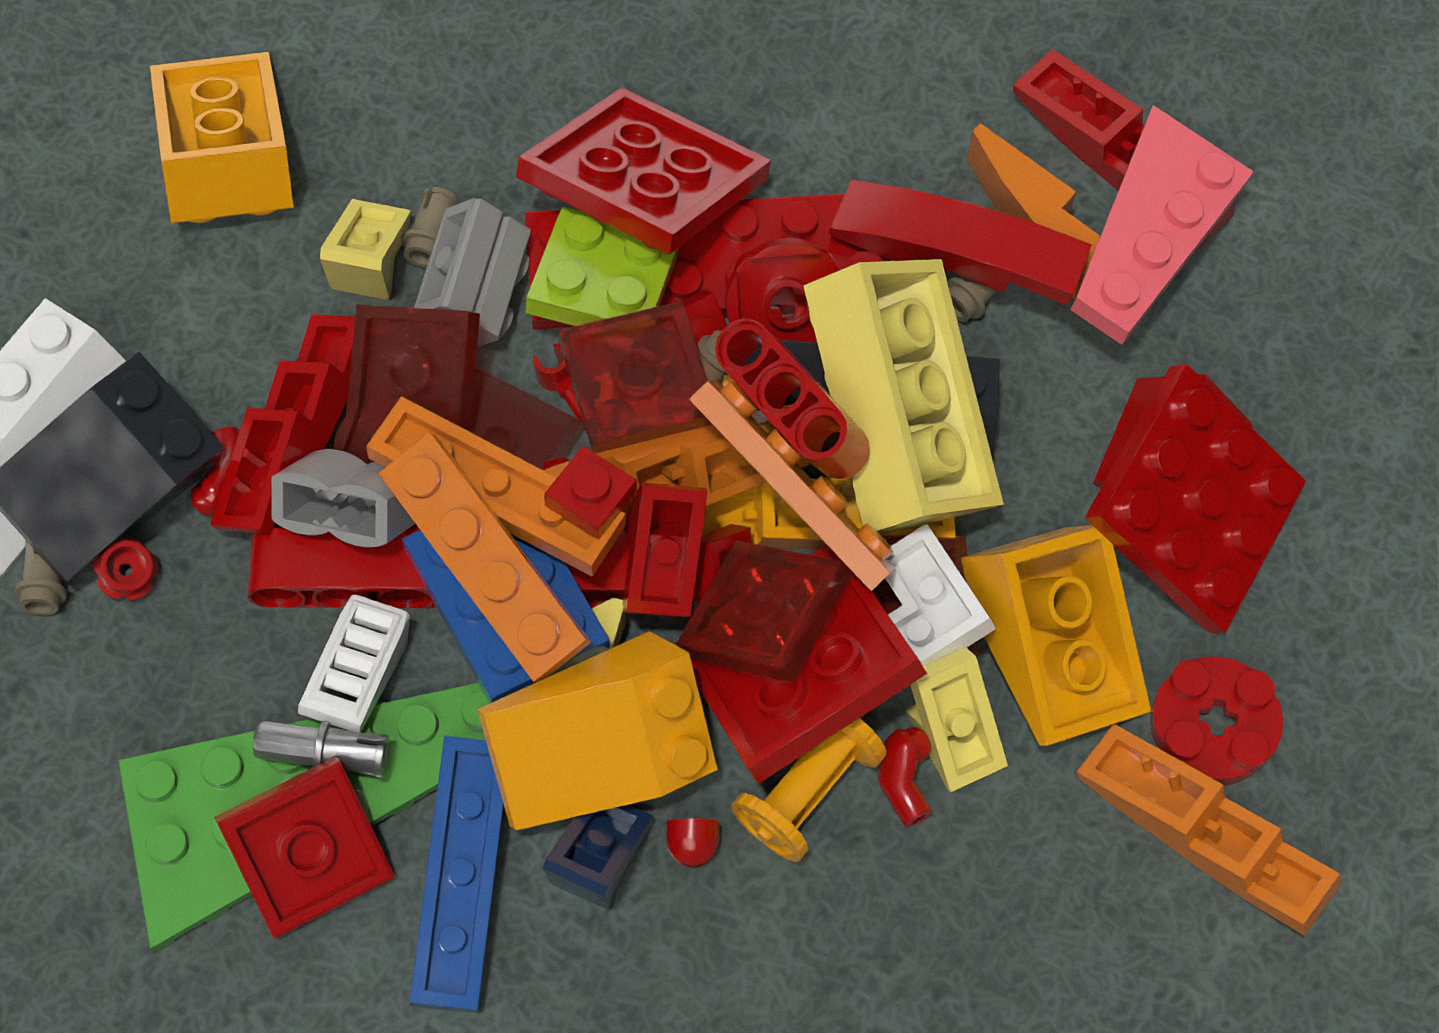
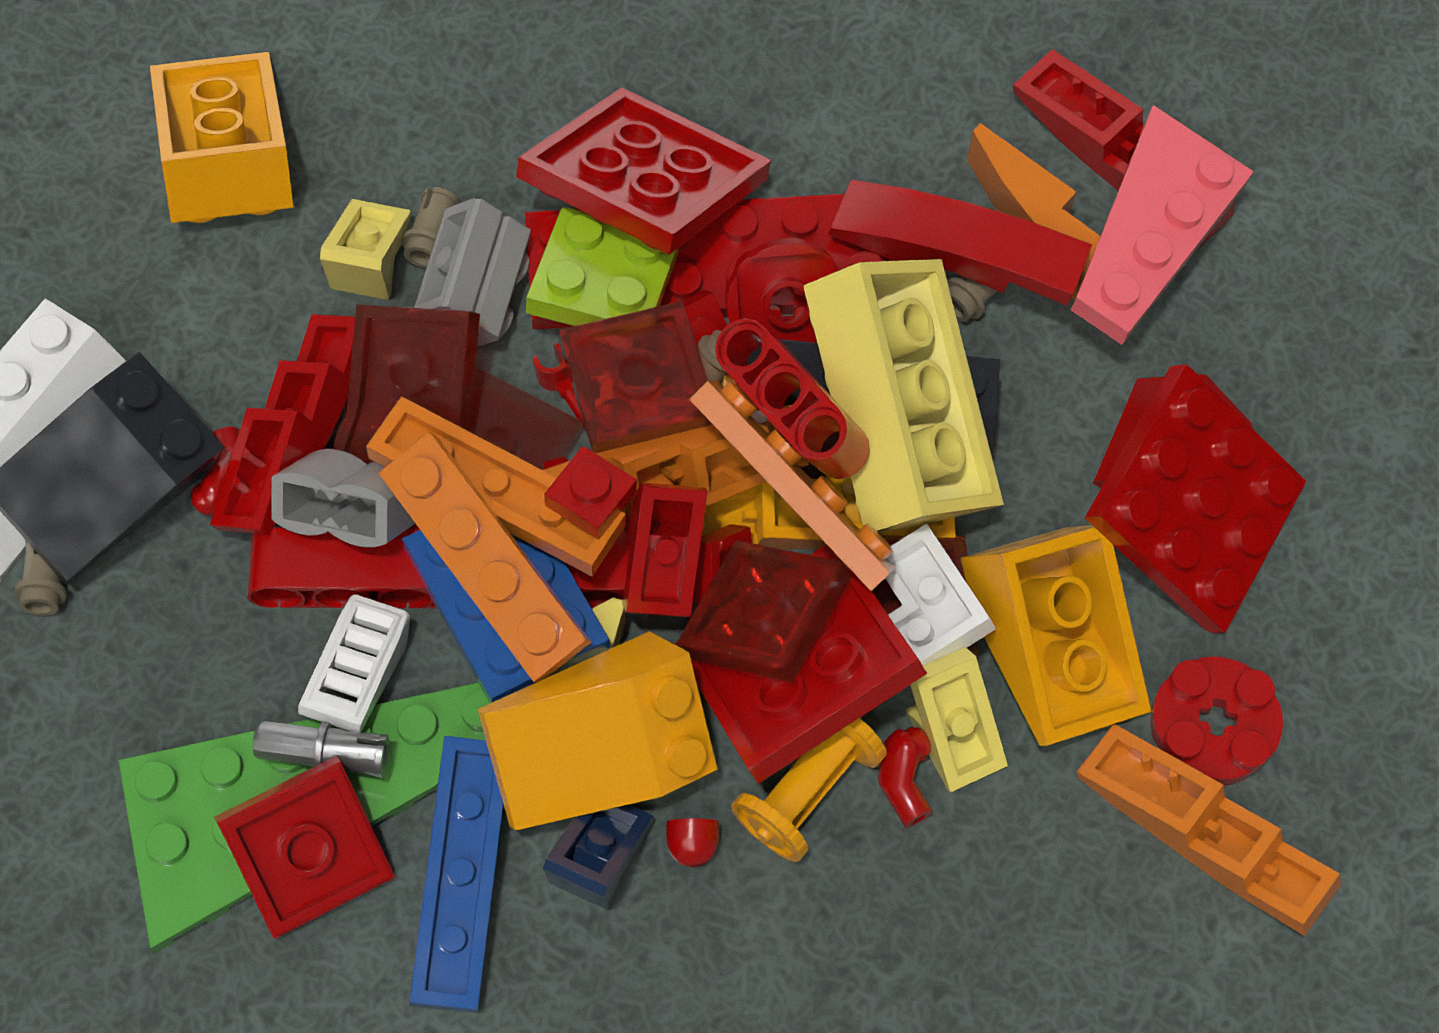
(143, 566): red plate -> none

